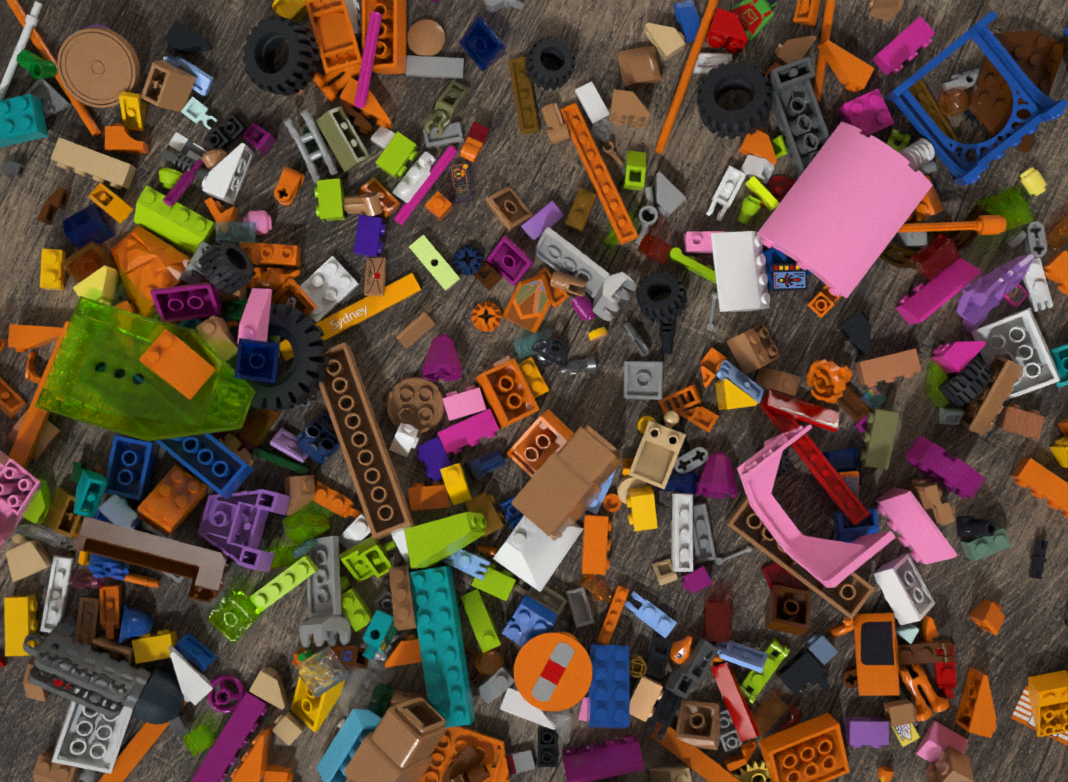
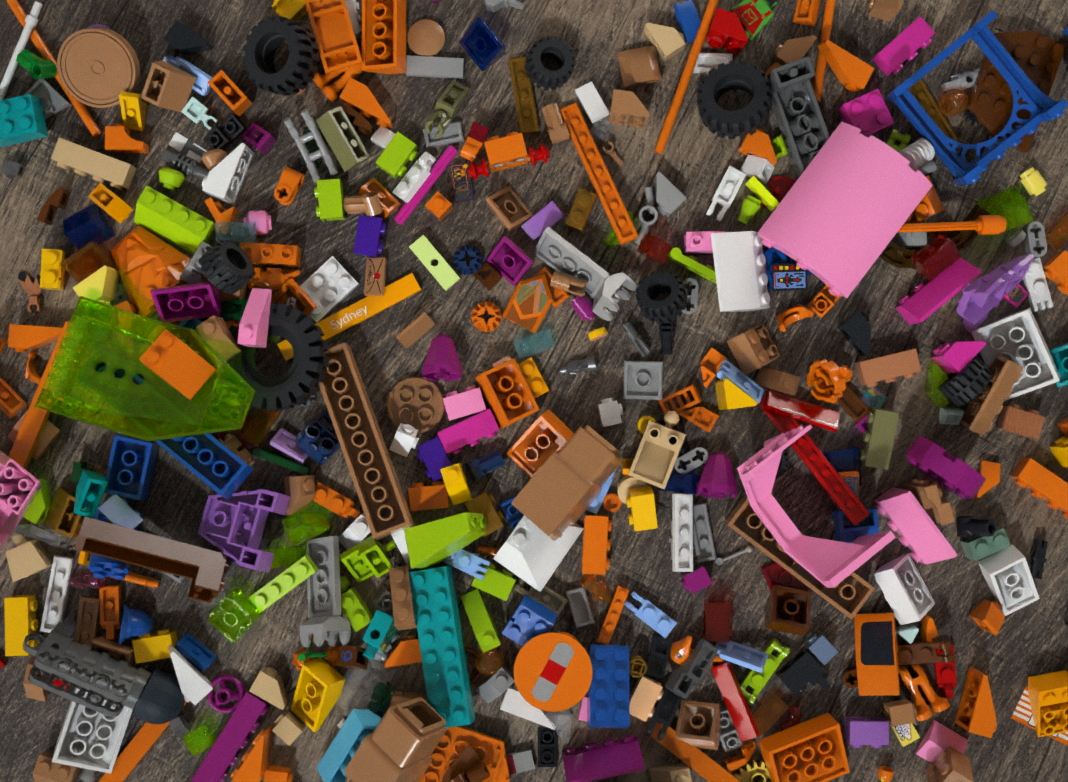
(32, 290): none -> nougat piece
(171, 501): orange brick -> none
(181, 185): magenta axle -> none
(230, 93): none -> orange brick
(257, 360): clear blue slope -> none
(304, 548): clear light blue tile -> none
(322, 671): clear plate -> none
(367, 59): dark pink axle -> none
(507, 153): none -> orange brick
(549, 353): black plate -> none
(610, 412): none -> white brick
(635, 170): lime slope -> none
(664, 571): tan slope -> none
(693, 295): none -> light grey beam
(710, 326): light grey hinge -> none
(801, 312): none -> orange helmet
(840, 630): orange arm -> none
(991, 473): none -> orange slope
(1009, 579): none -> white slope

